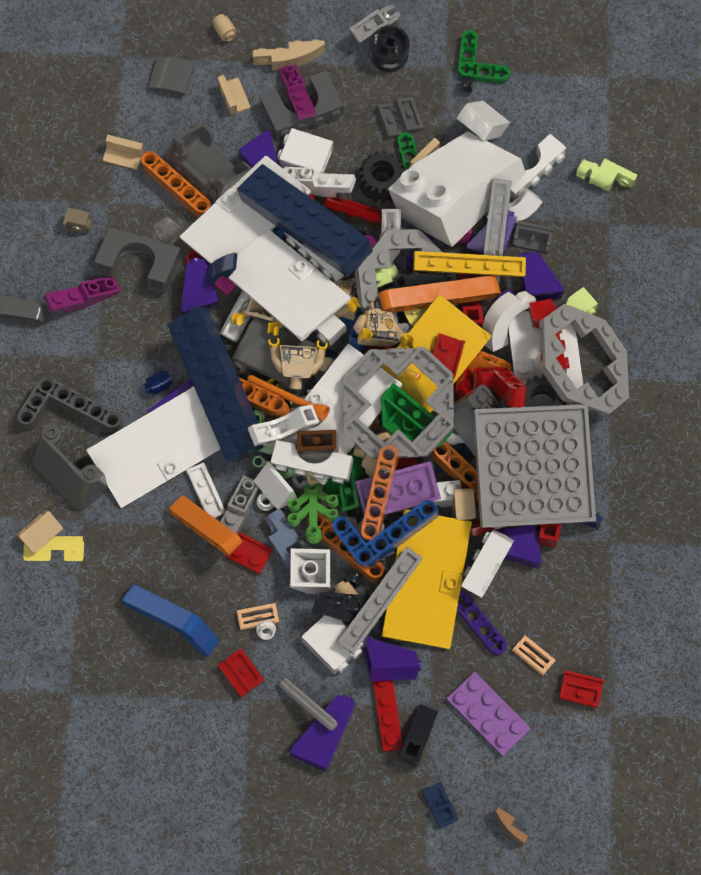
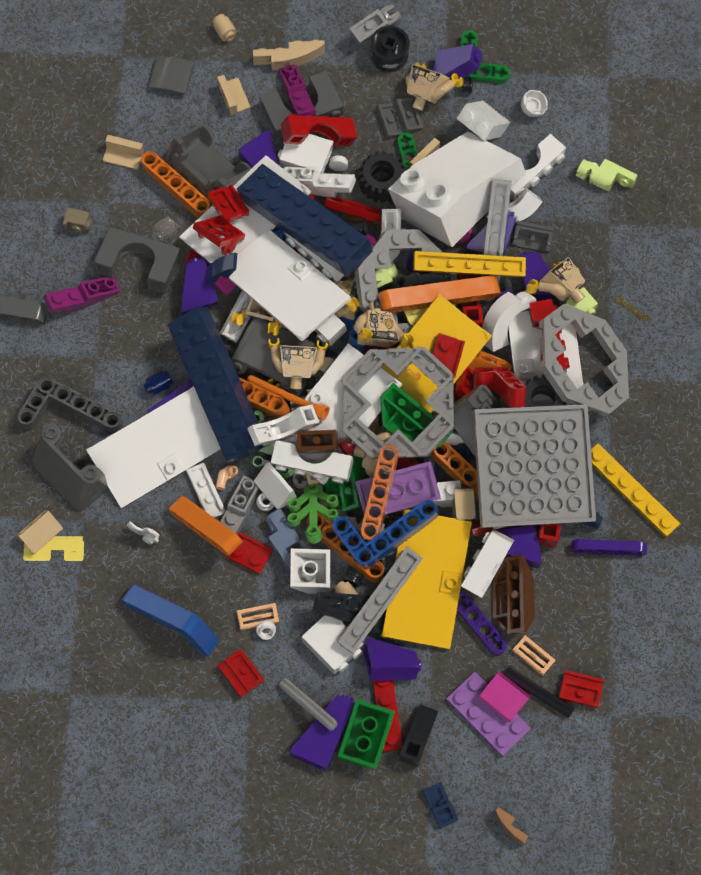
(149, 535): none -> white plate
(207, 229): none -> red piece
(224, 475): none -> light nougat arm
(228, 204): none -> red plate
(338, 163): none -> white tile
(339, 130): none -> red arch
(346, 448): none -> dark red hinge
(365, 735): none -> green slope
(429, 85): none -> tan torso
(458, 60): none -> dark purple slope
(504, 696): none -> dark pink slope
(513, 595): none -> reddish brown wedge
(534, 103): none -> white hair
(539, 692): none -> black axle
(561, 281): none -> tan torso
(609, 547): none -> dark purple beam
(620, 300): none -> clear yellow hinge
(633, 491): none -> yellow plate

